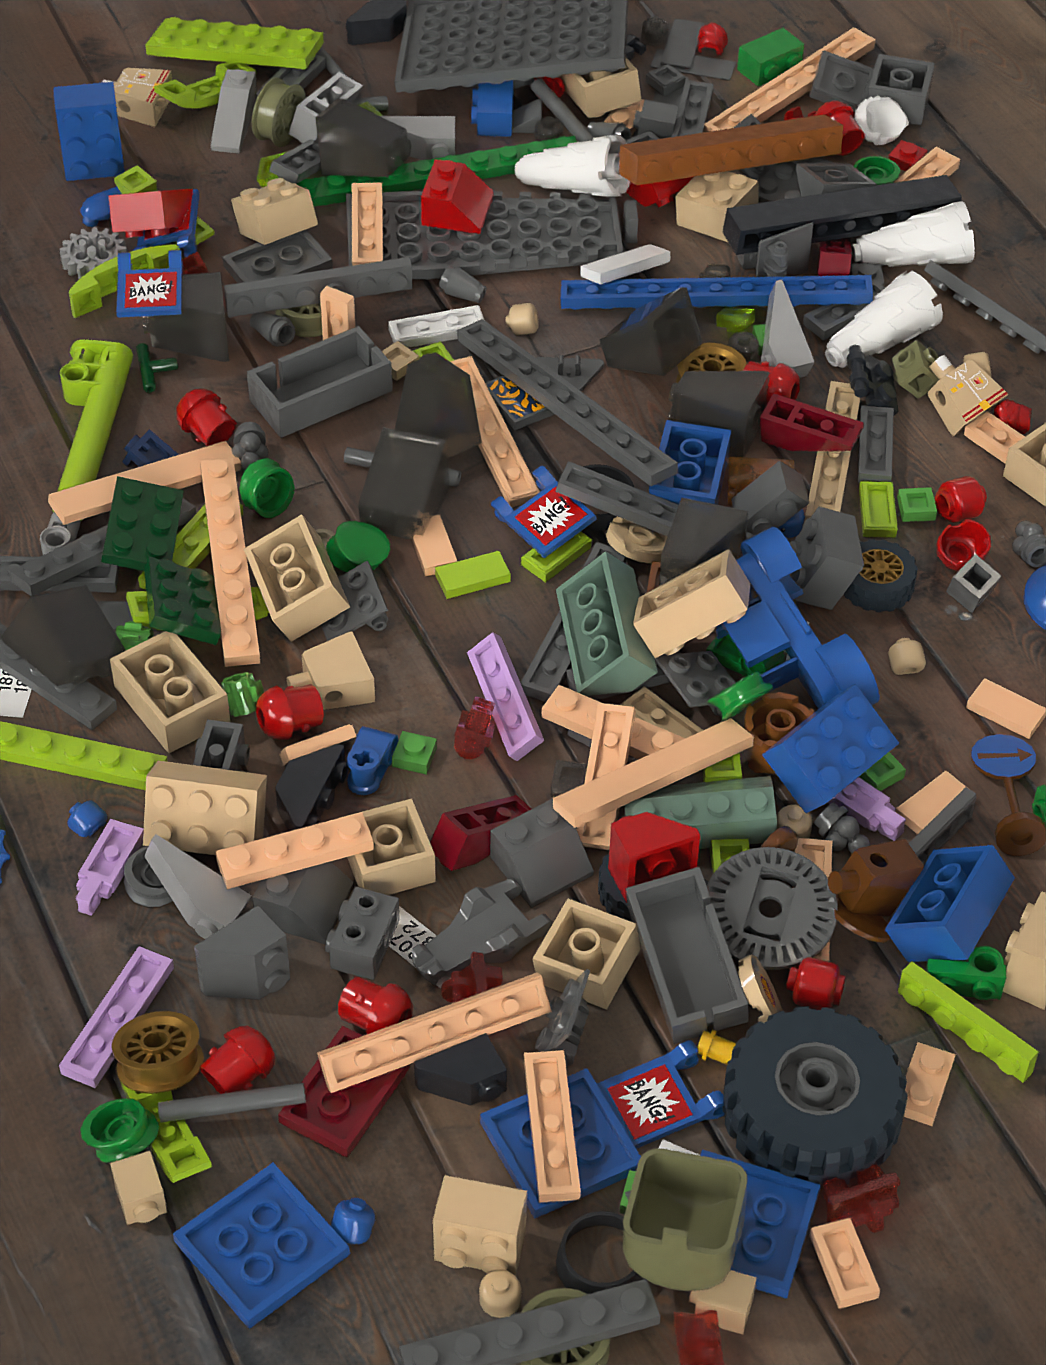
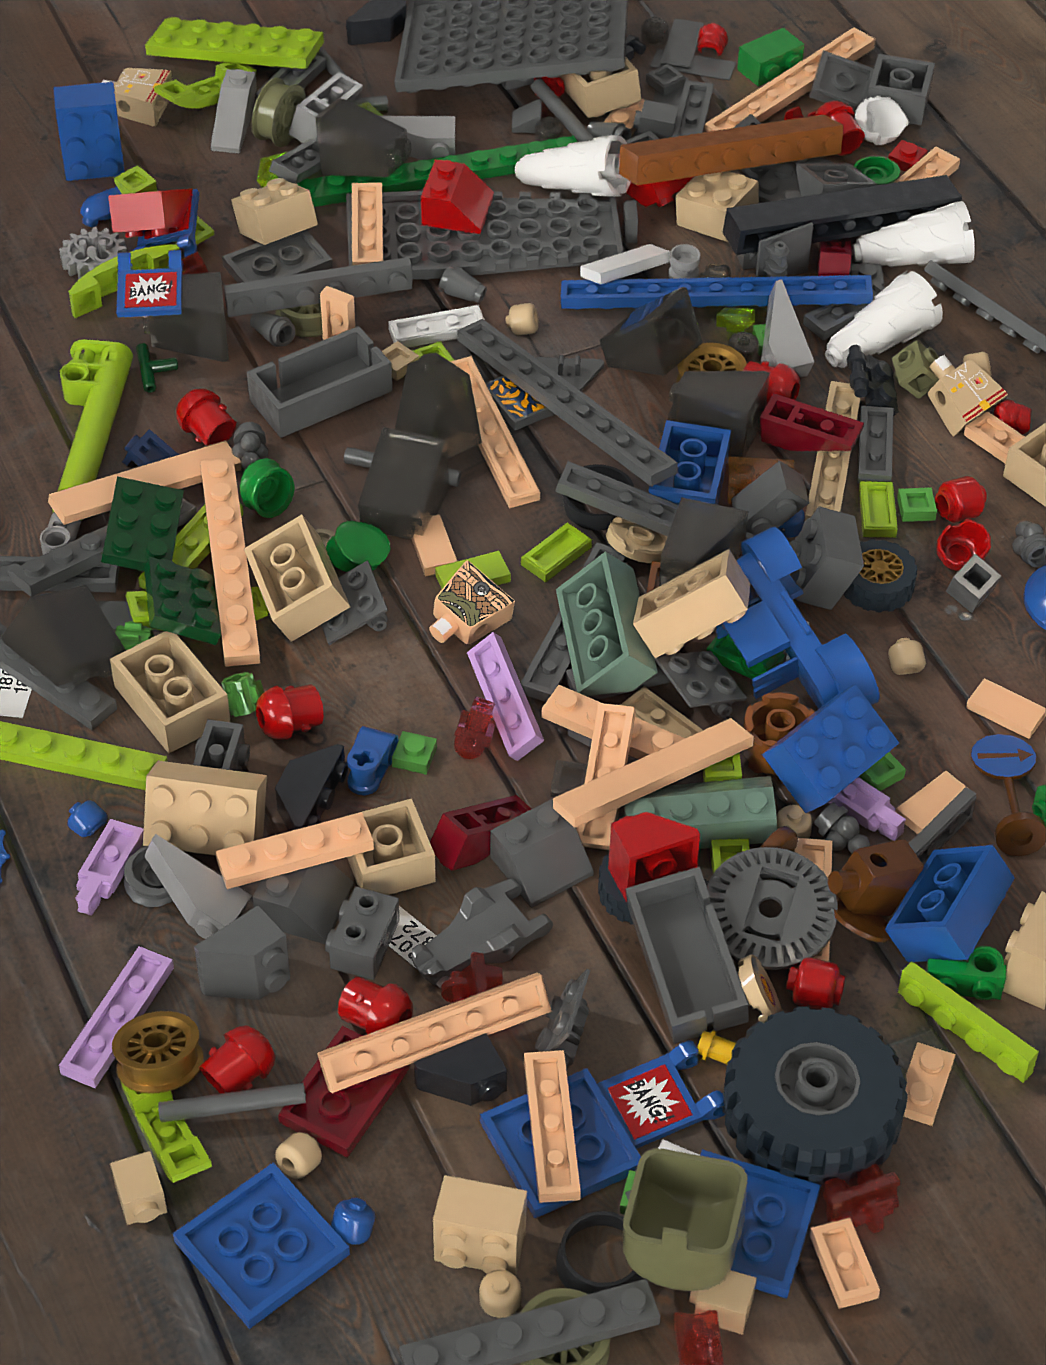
(119, 1129): green piece -> none
(298, 1155): none -> tan piece
(337, 673): tan torso -> none
(337, 736): light nougat tile -> none
(470, 606): none -> torso
(493, 109): blue brick -> none
(547, 518): flag -> none
(592, 941): tan brick -> none
(684, 262): none -> light grey wheel
(740, 695): green piece -> none

